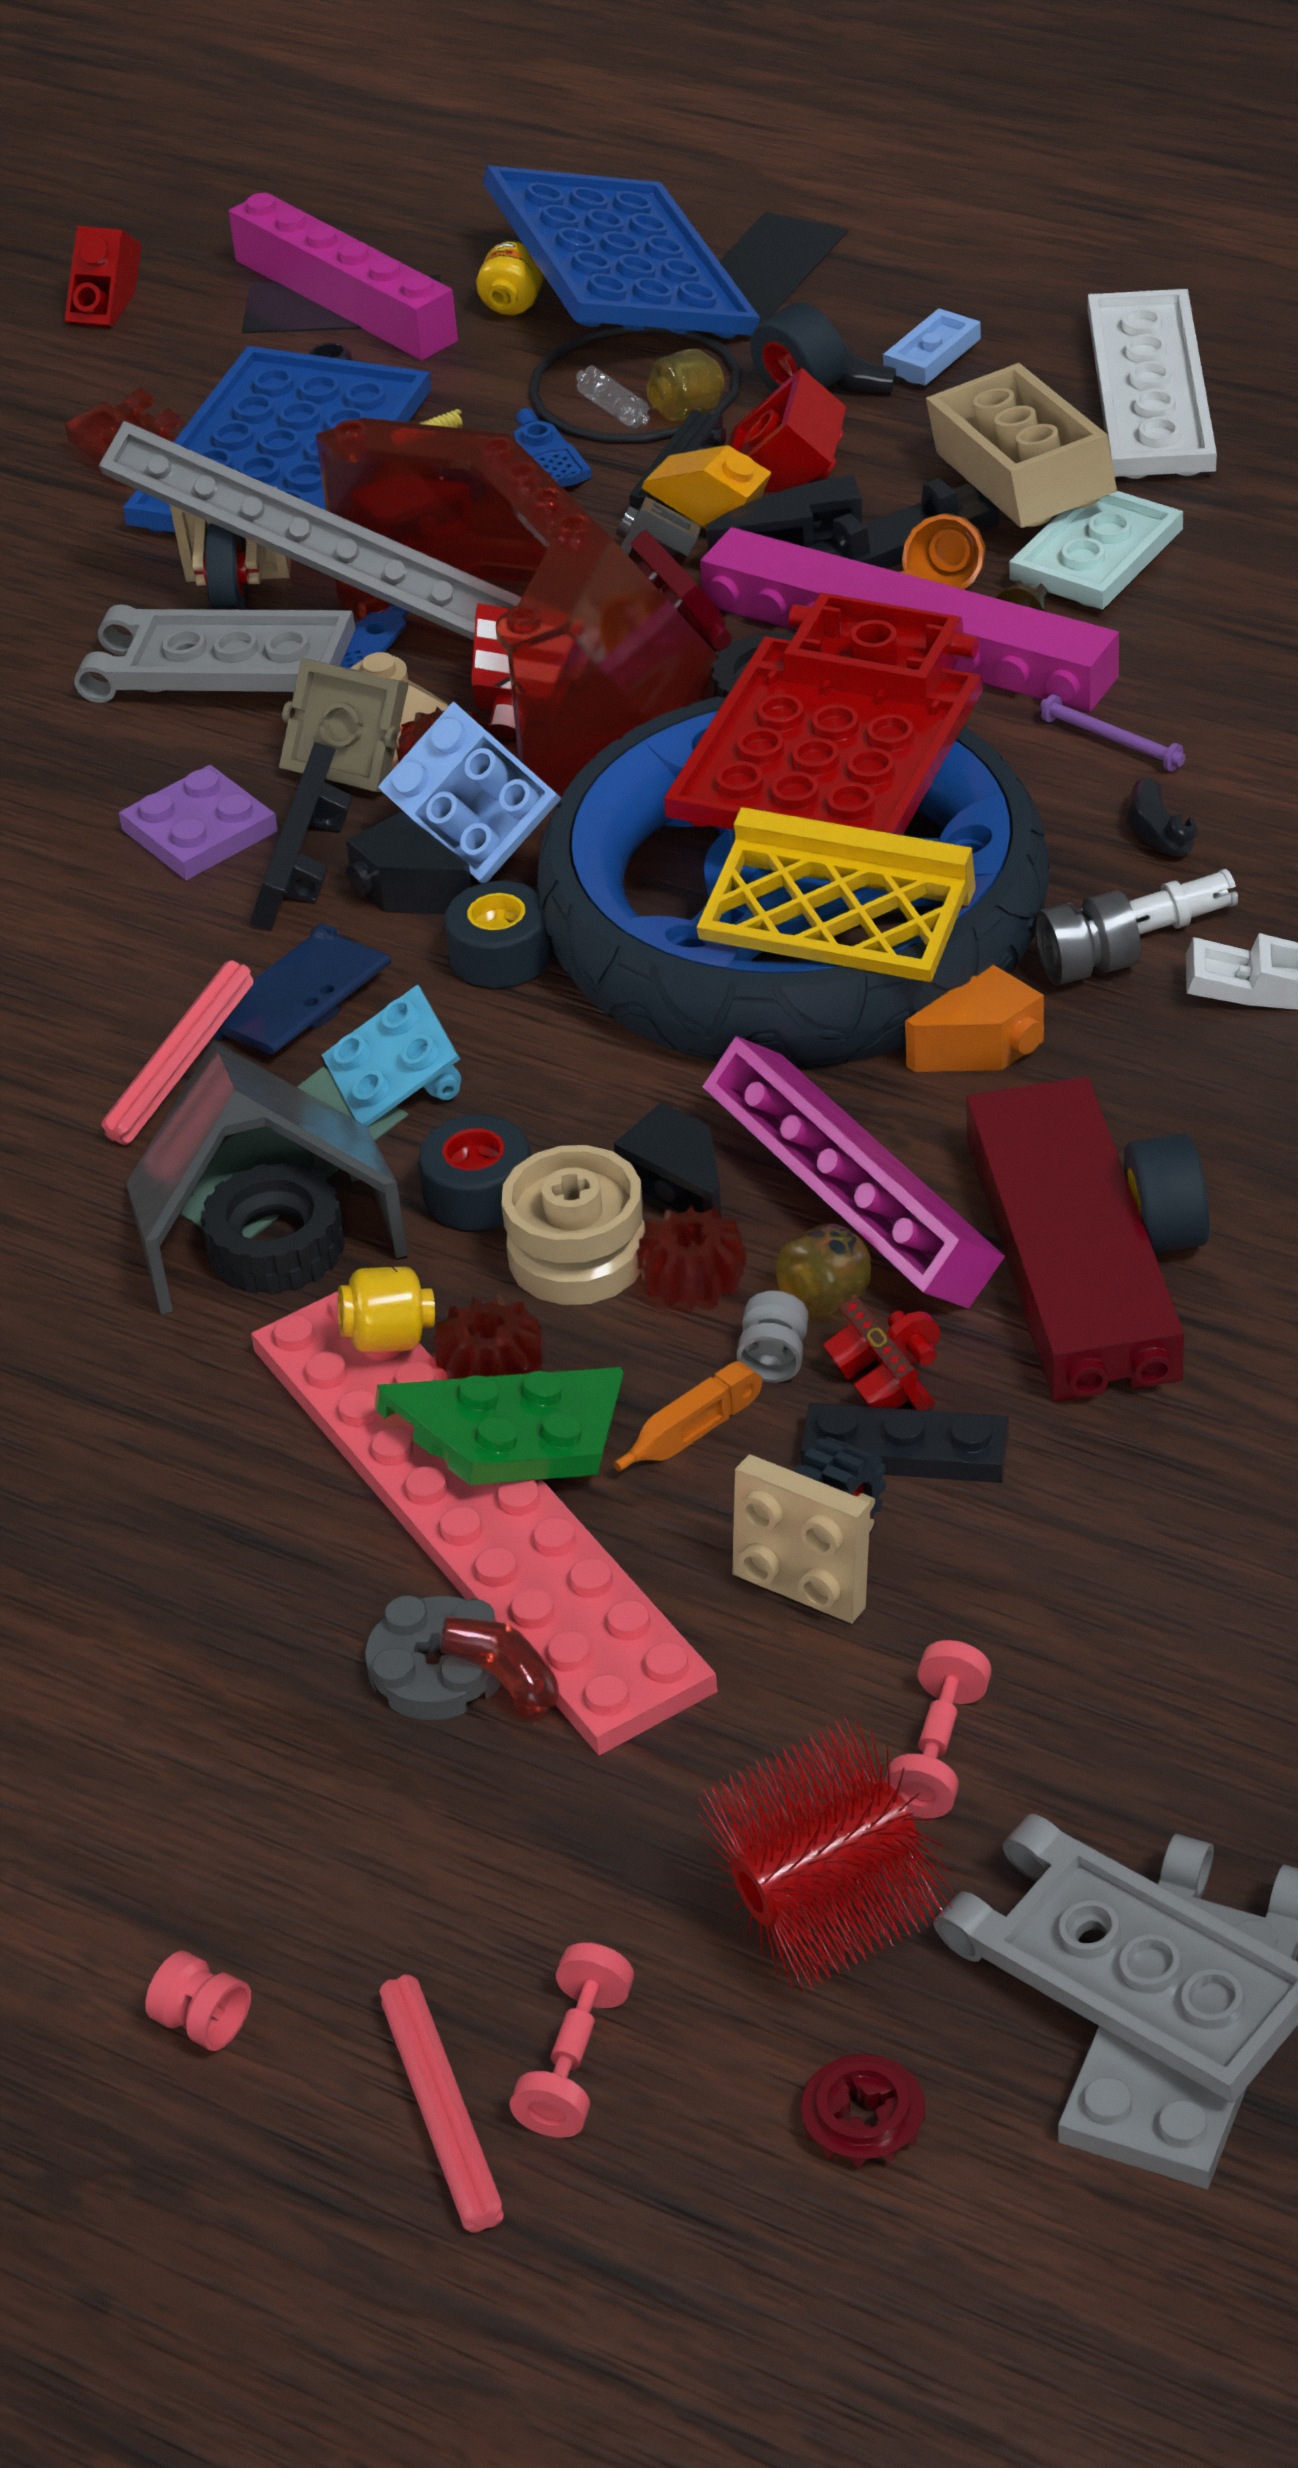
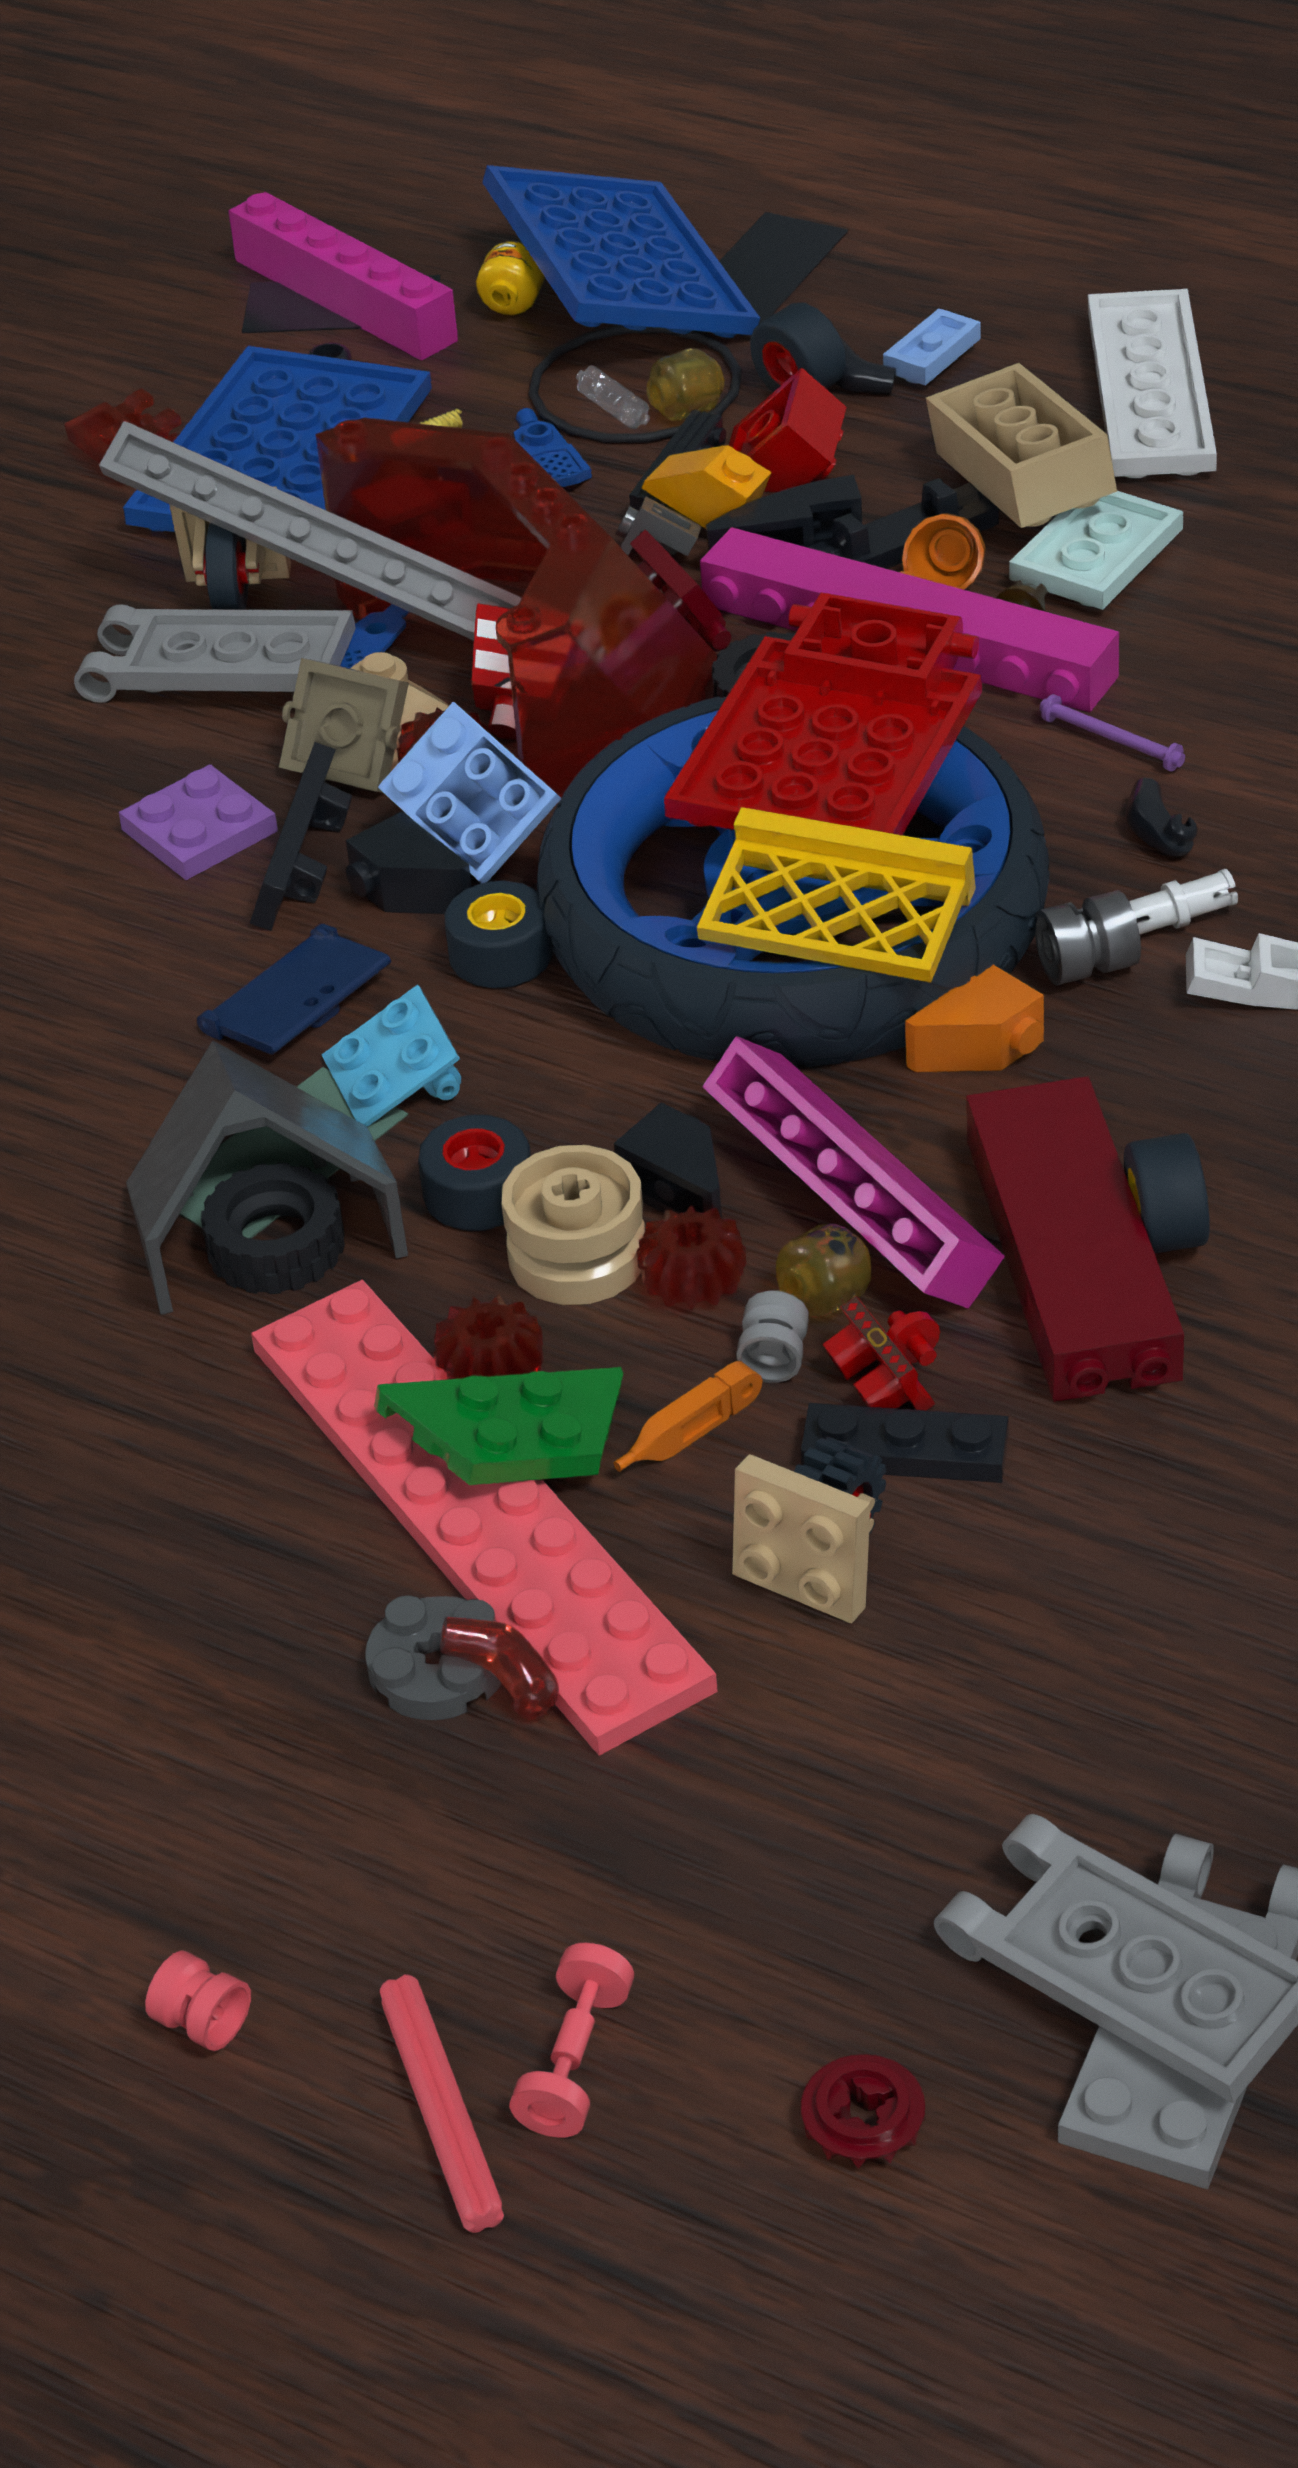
(101, 276): red slope -> none
(177, 1053): coral axle -> none
(384, 1309): yellow head -> none
(824, 1853): red piece -> none
(953, 1675): coral wheel -> none

